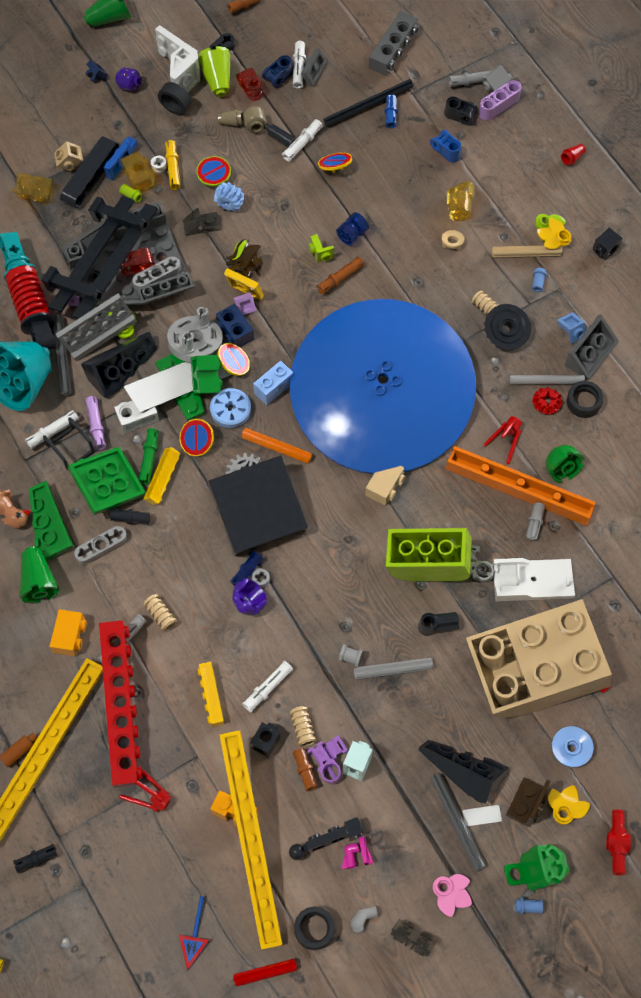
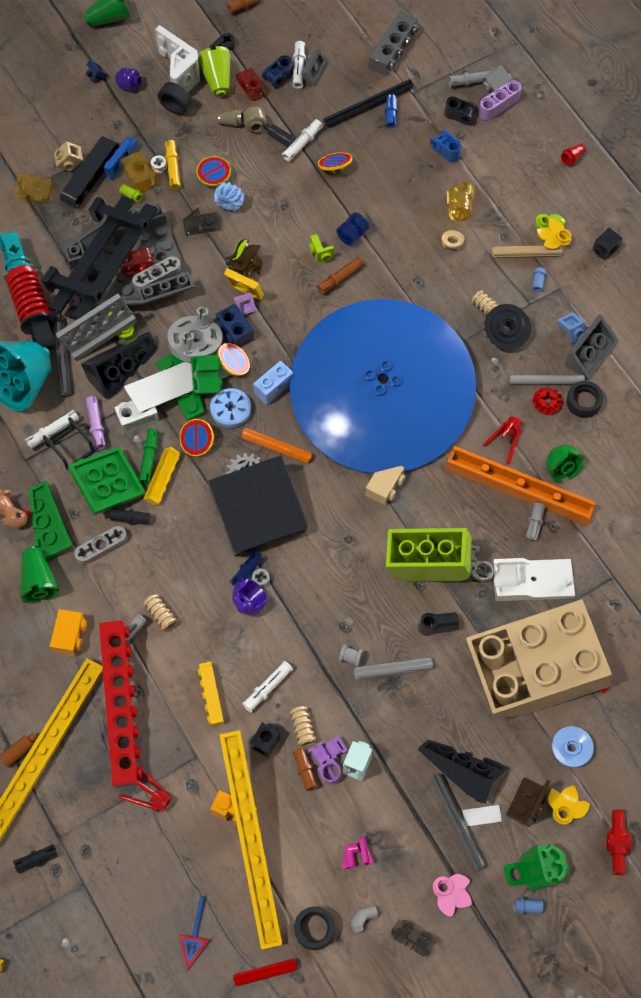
(351, 830): black plate -> none

